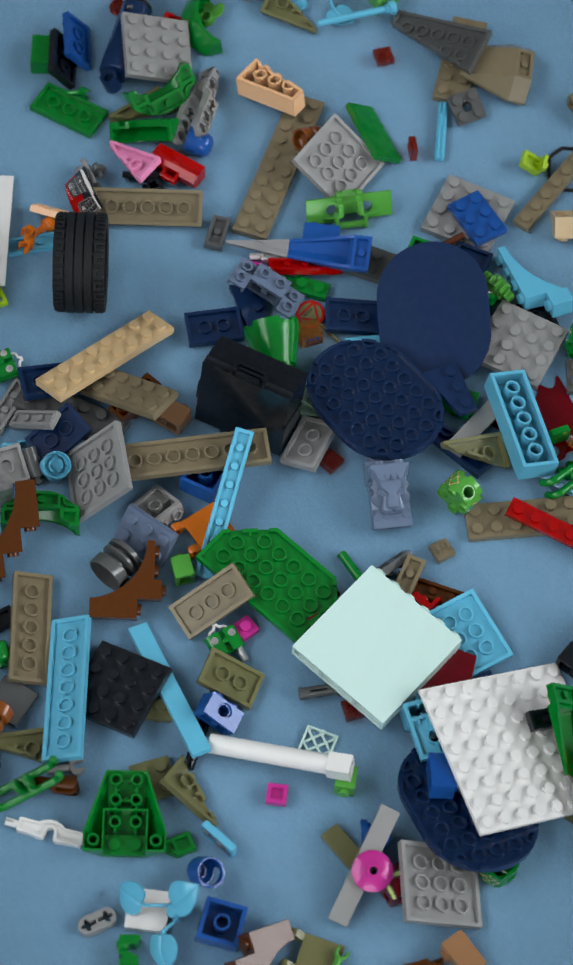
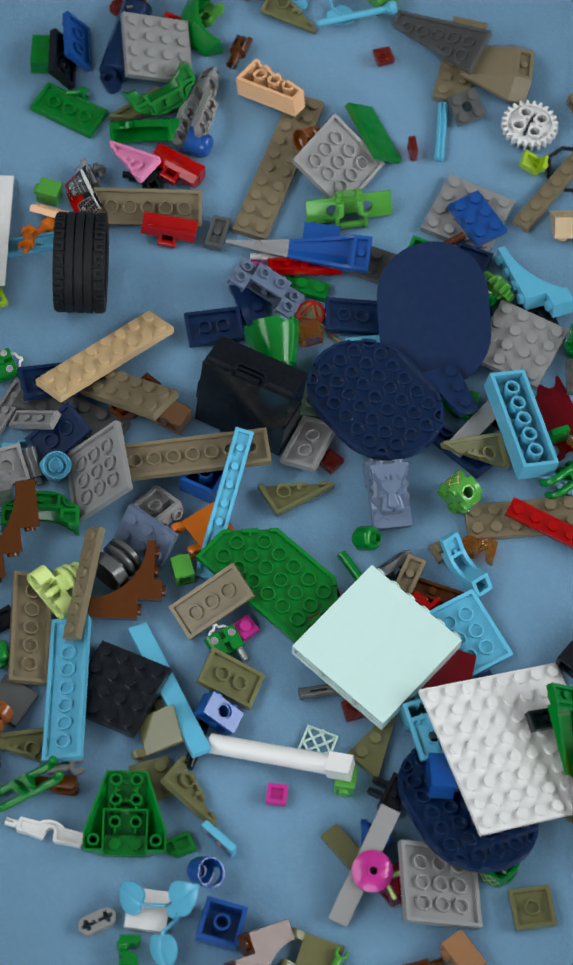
(48, 192): none -> bright green brick
(55, 587): none -> yellowish green beam
(83, 584): none -> dark tan plate
(158, 733): none -> olive flag
(162, 224): none -> red piece
(238, 50): none -> reddish brown arm
(289, 496): none -> olive wing
(366, 538): none -> green head
(371, 749): none -> olive wing
(390, 796): none -> black hinge
(462, 567): none -> medium azure arch
(474, 547): none -> clear orange leg
(532, 908): none -> olive plate
(539, 132): none -> white gear

